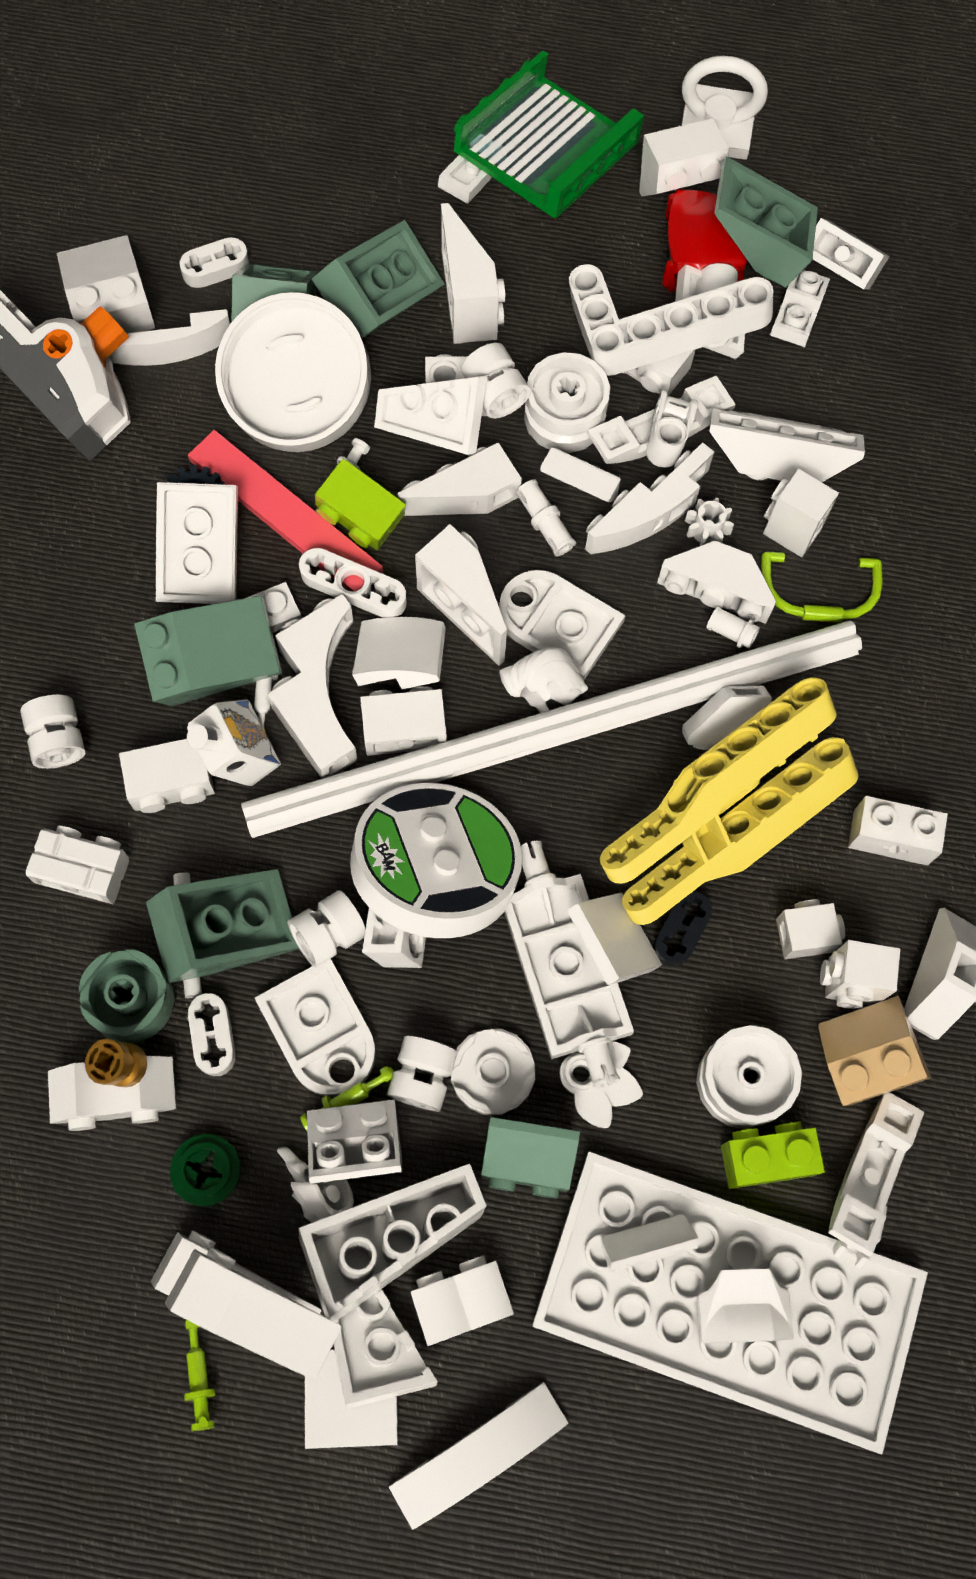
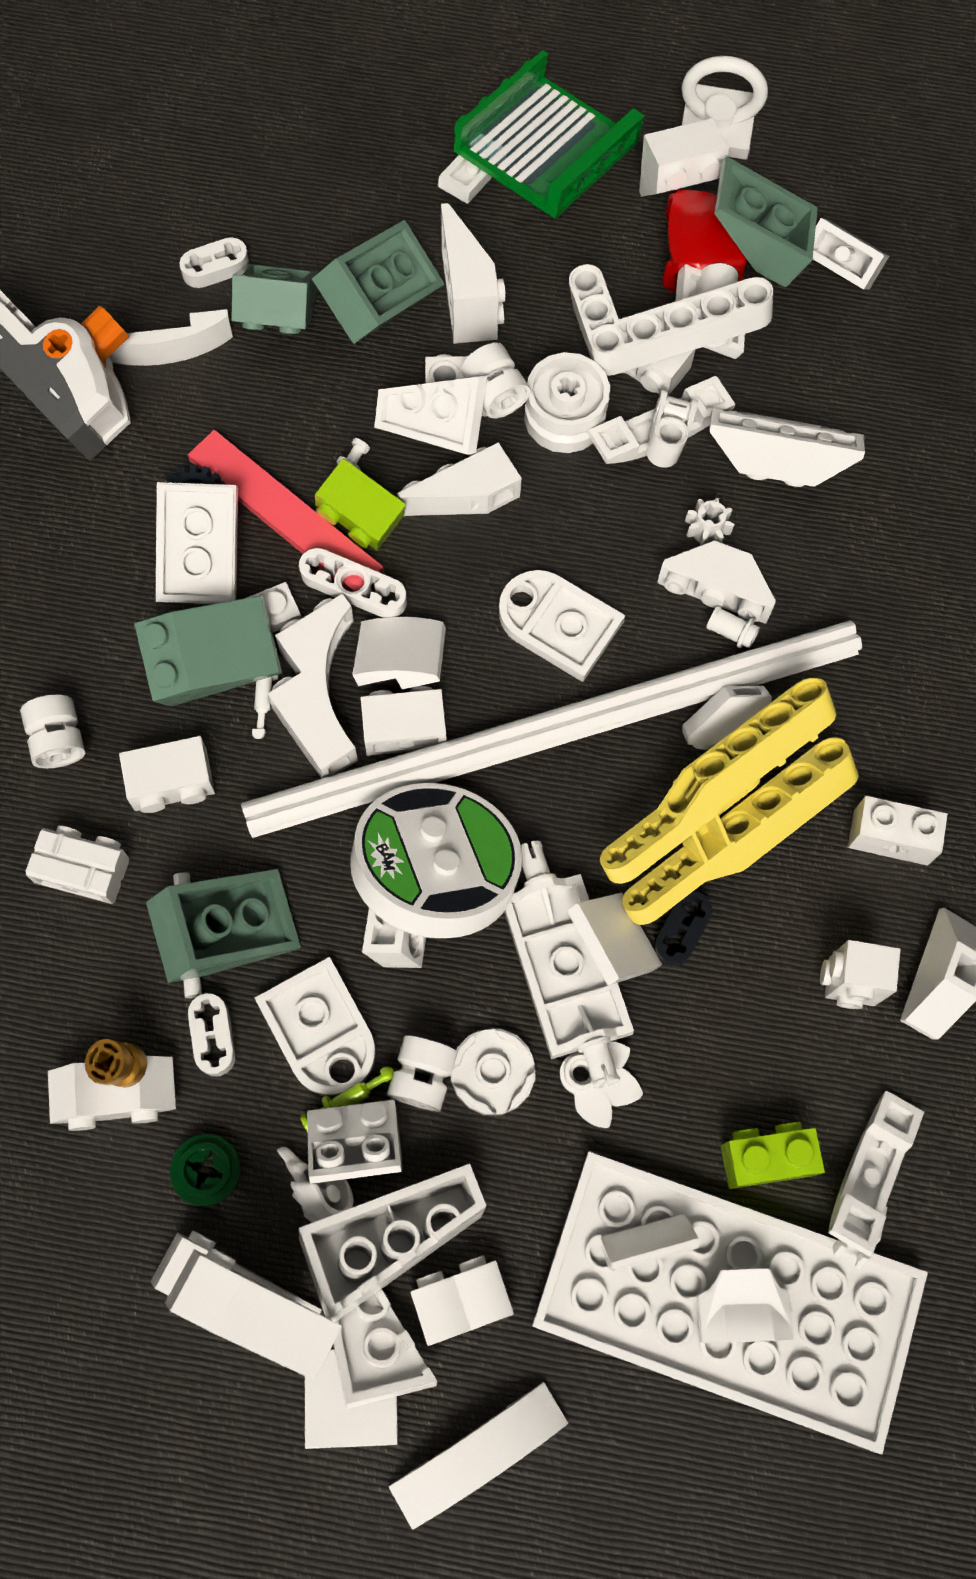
(108, 278): white slope -> none
(130, 972): sand green brick -> none
(198, 1381): lime piece -> none
(233, 742): white torso -> none
(293, 372): white brick -> none
(324, 930): white wheel -> none
(457, 584): white slope -> none
(529, 1157): sand green slope -> none
(544, 676): white hair -> none
(545, 517): white pin -> none
(581, 475): white slope -> none
(647, 511): white slope -> none
(768, 1060): white wheel -> none
(798, 511): white brick -> none
(800, 307): white slope -> none
(810, 929): white brick -> none
(824, 613): lime piece -> none
(872, 1051): tan slope -> none

